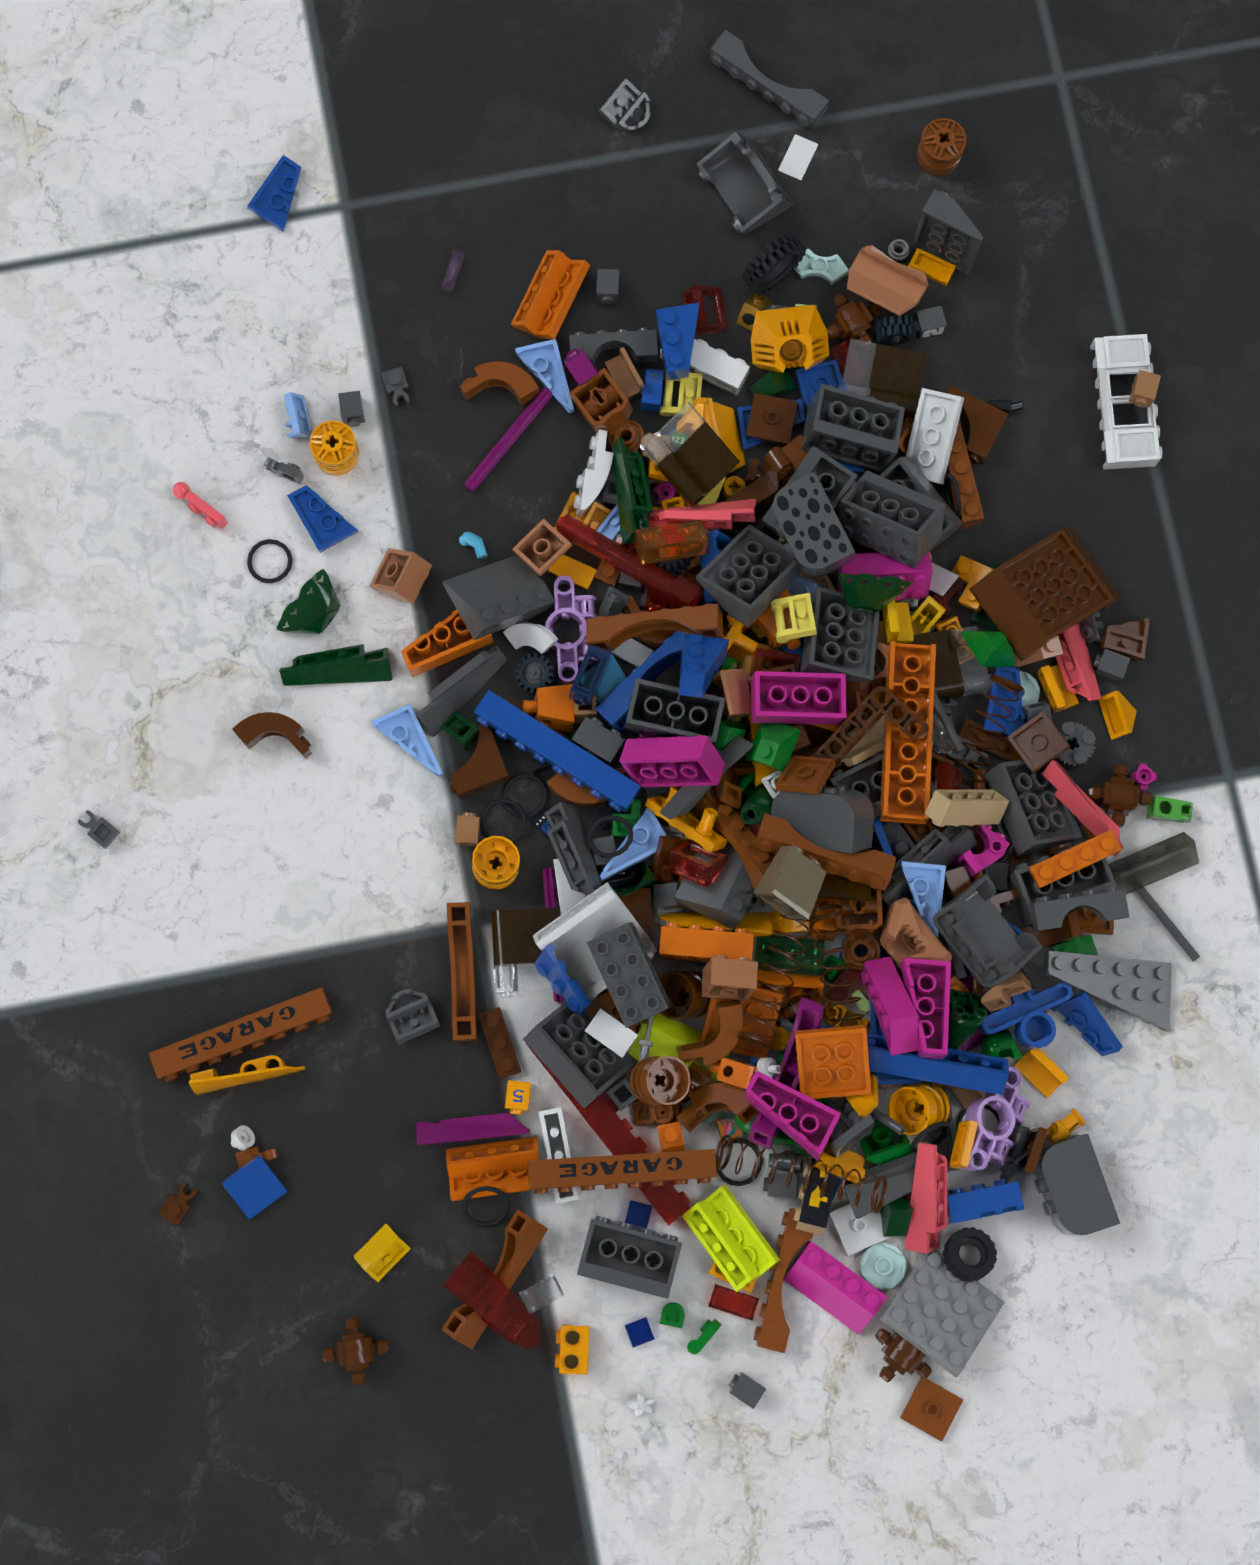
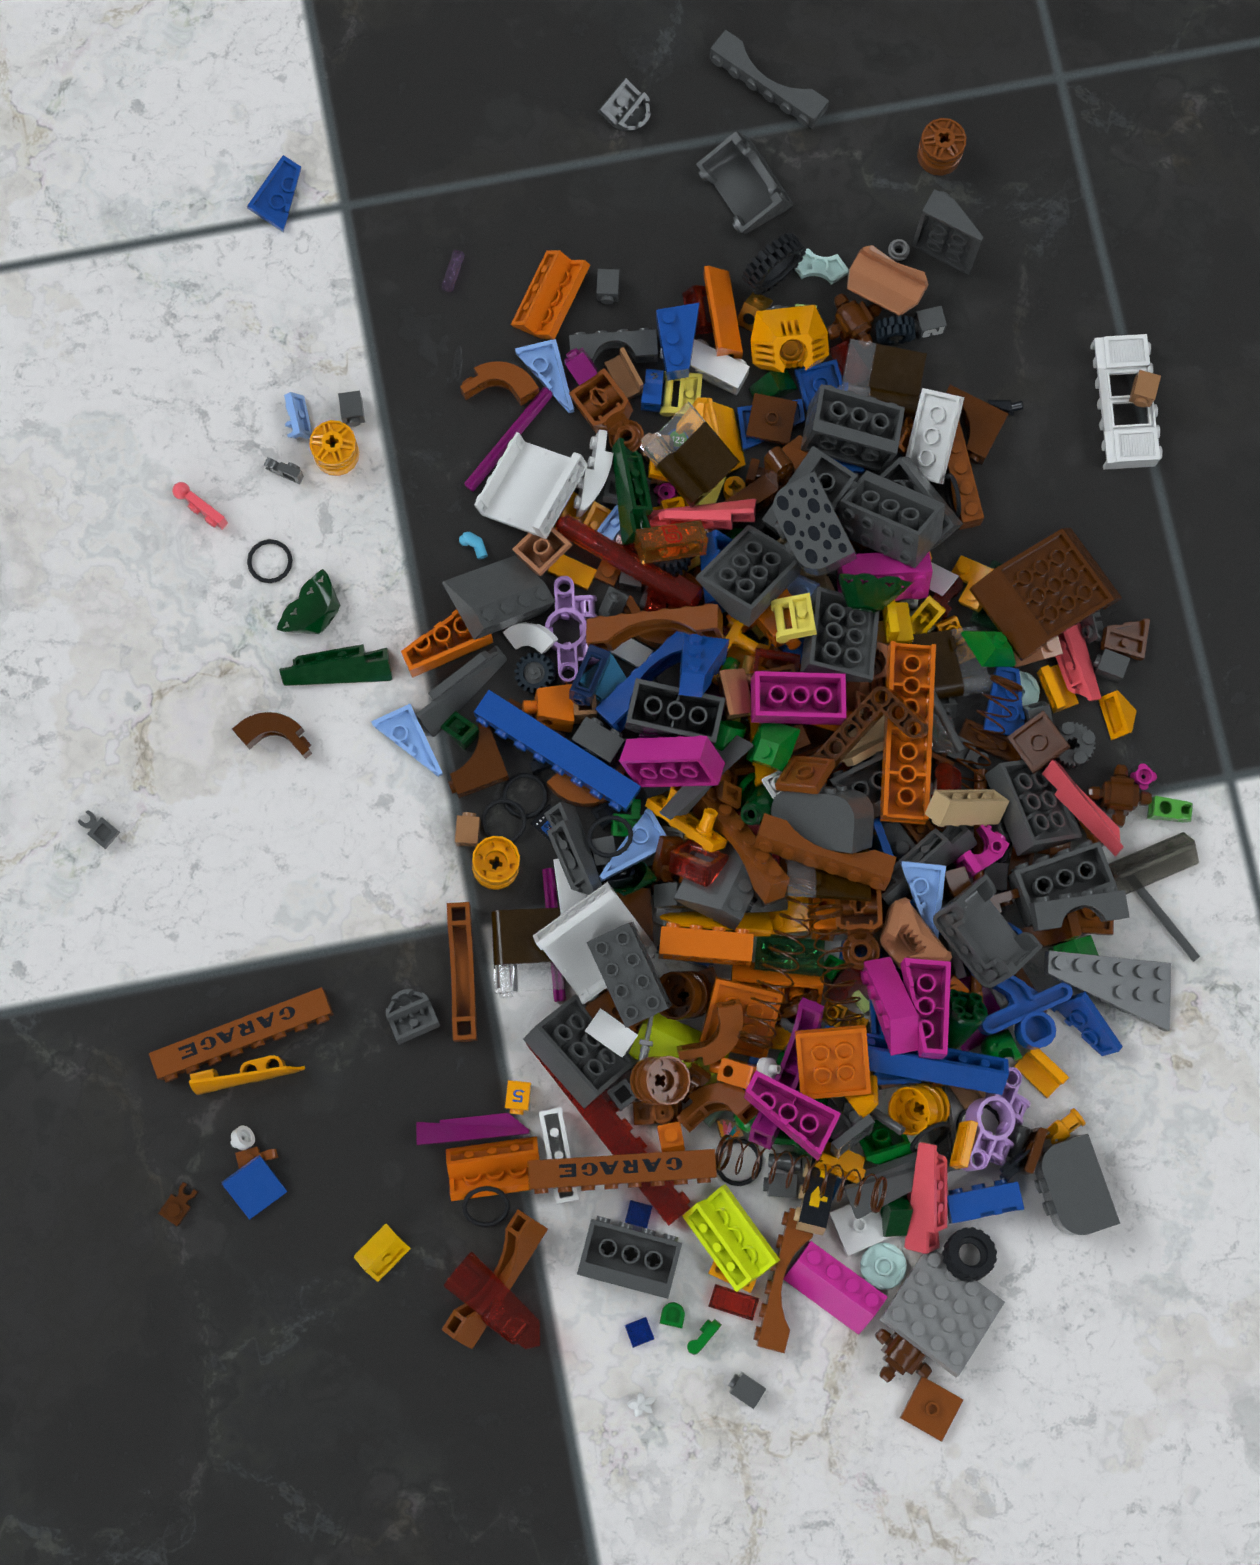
(320, 520): blue wing -> none
(355, 1351): reddish brown piece -> none
(395, 384): dark grey plate -> none
(401, 575): nougat slope -> none
(499, 1043): reddish brown plate -> none
(530, 487): none -> white panel
(541, 1294): clear tile -> none
(556, 974): blue wing -> none
(578, 1349): light orange brick -> none
(722, 312): none -> orange slope
(729, 978): nougat brick -> none
(791, 883): dark tan slope -> none
(798, 157): white sticker -> none
(933, 266): light orange tile -> none
(1000, 995): medium nougat slope -> none
(1075, 859): orange plate -> none

